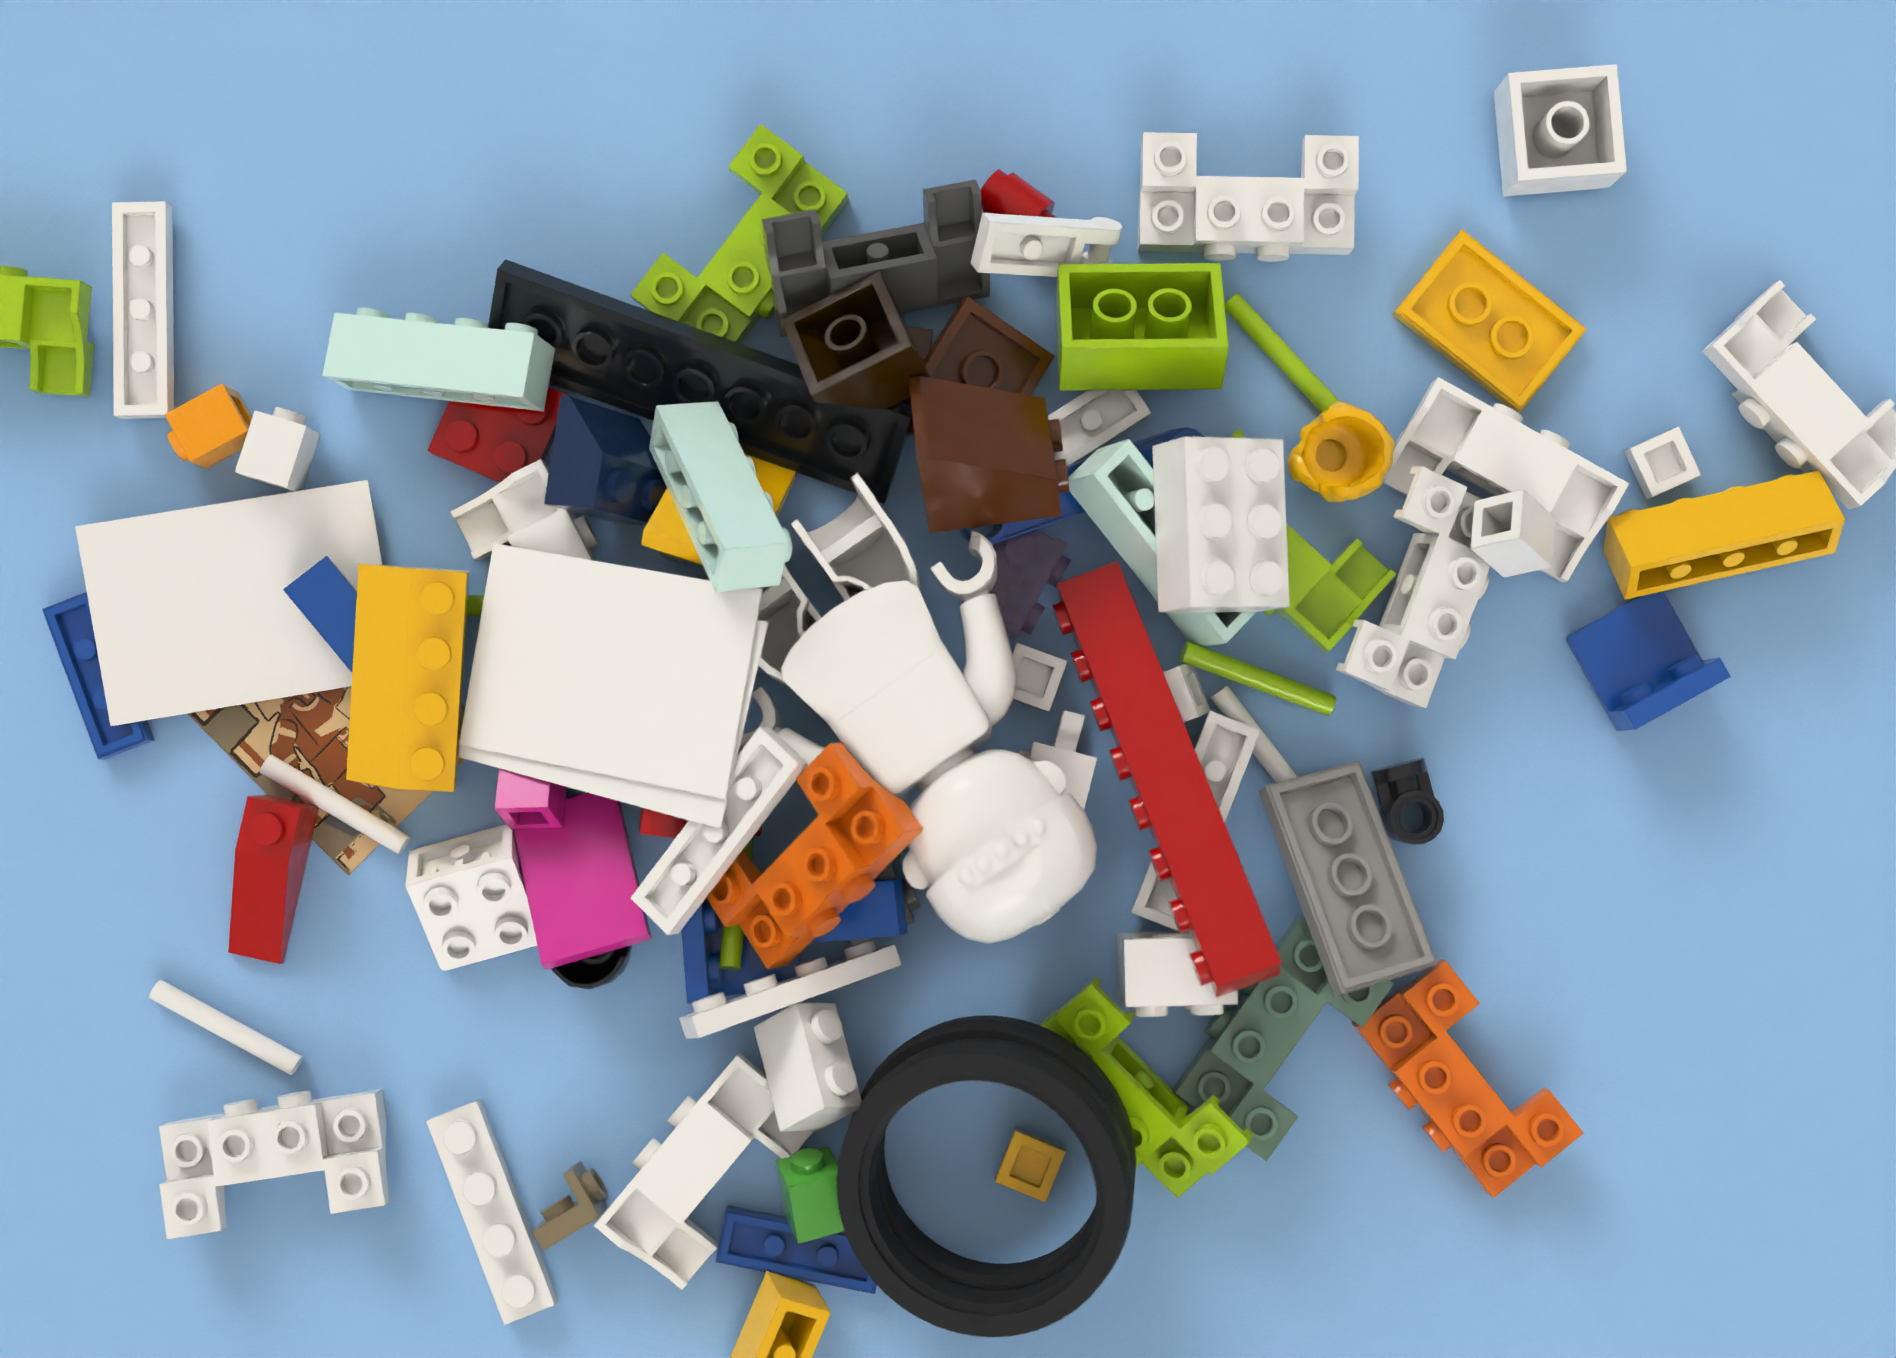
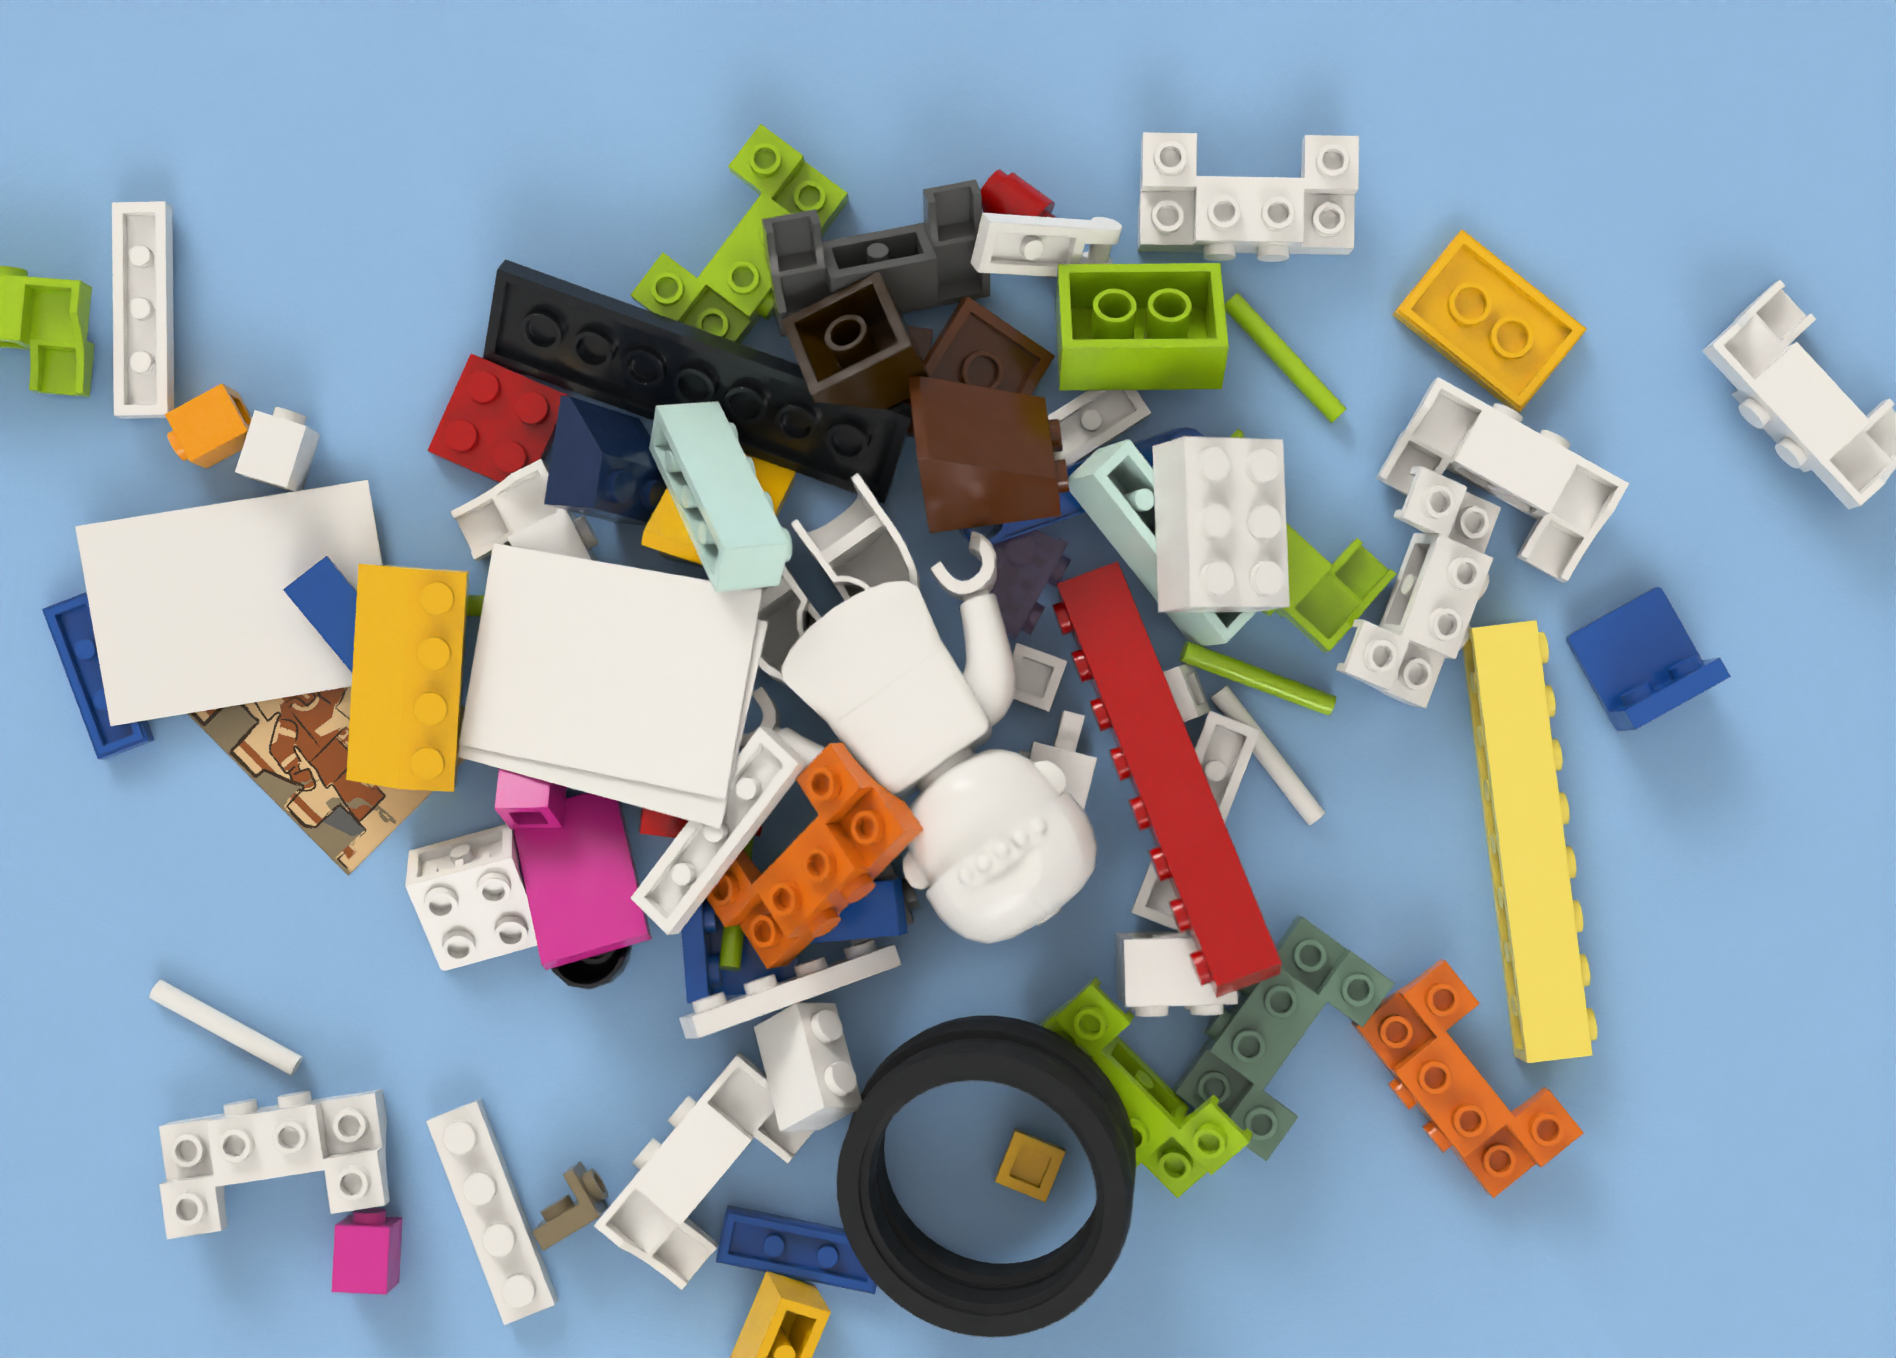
(269, 875): red slope -> none
(335, 804): white bar -> none
(367, 1252): none -> dark pink brick
(439, 360): light aqua brick -> none
(810, 1193): bright green brick -> none
(1342, 453): yellow hair -> none
(1347, 878): light grey tile -> none
(1404, 784): black piece -> none
(1513, 533): white brick -> none
(1527, 842): none -> light yellow brick
(1560, 130): white brick -> none
(1662, 463): white plate -> none
(1722, 534): yellow brick -> none

